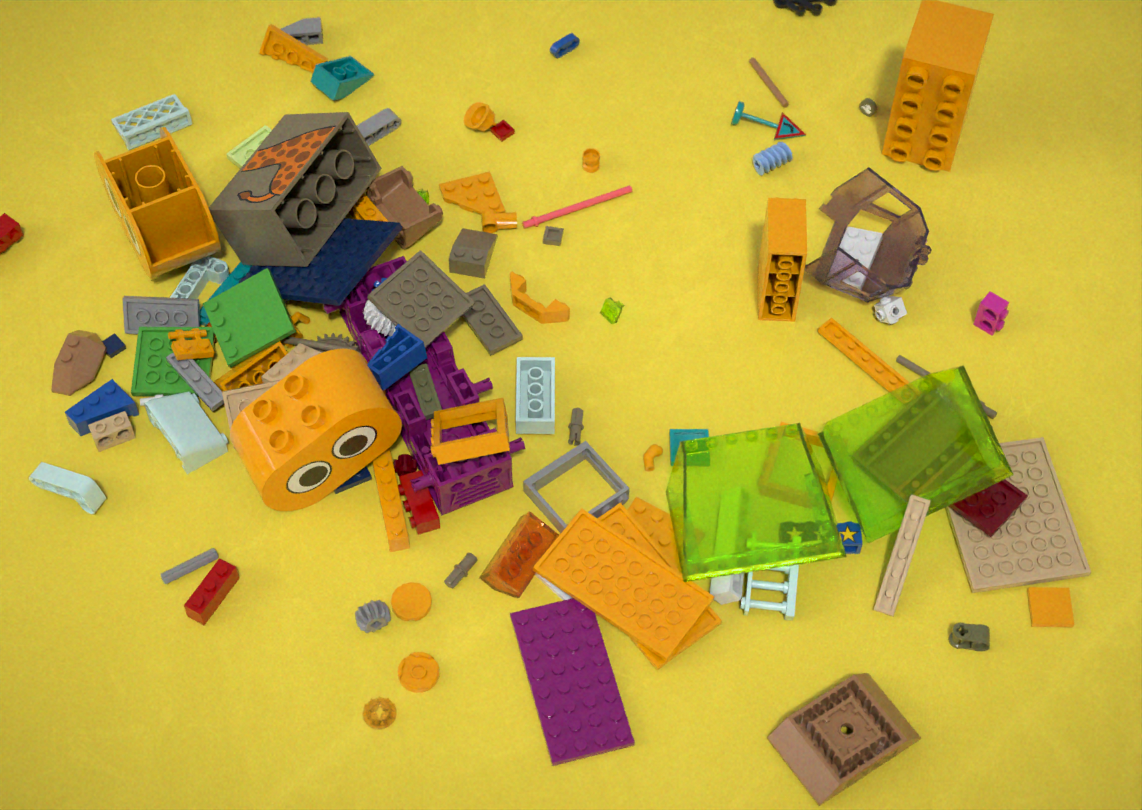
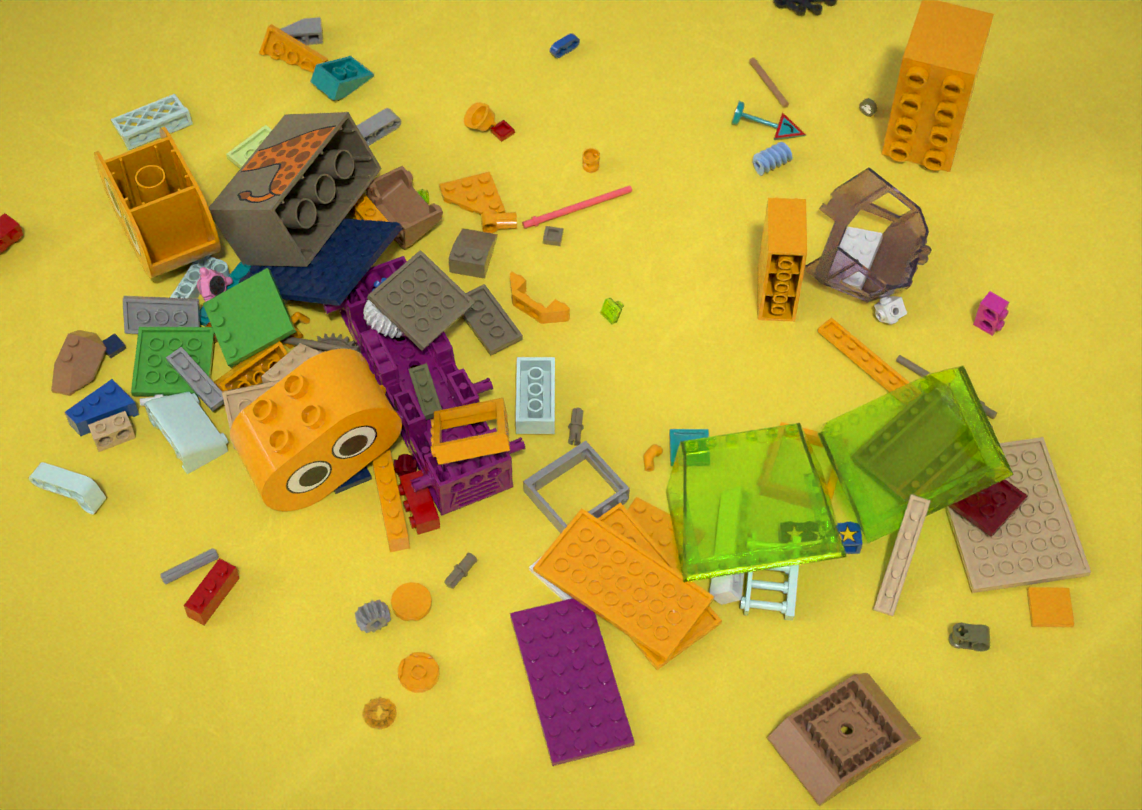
(193, 348): light orange plate -> none
(212, 283): none -> bright pink rock
(397, 357): blue wedge -> none
(514, 561): clear orange slope -> none

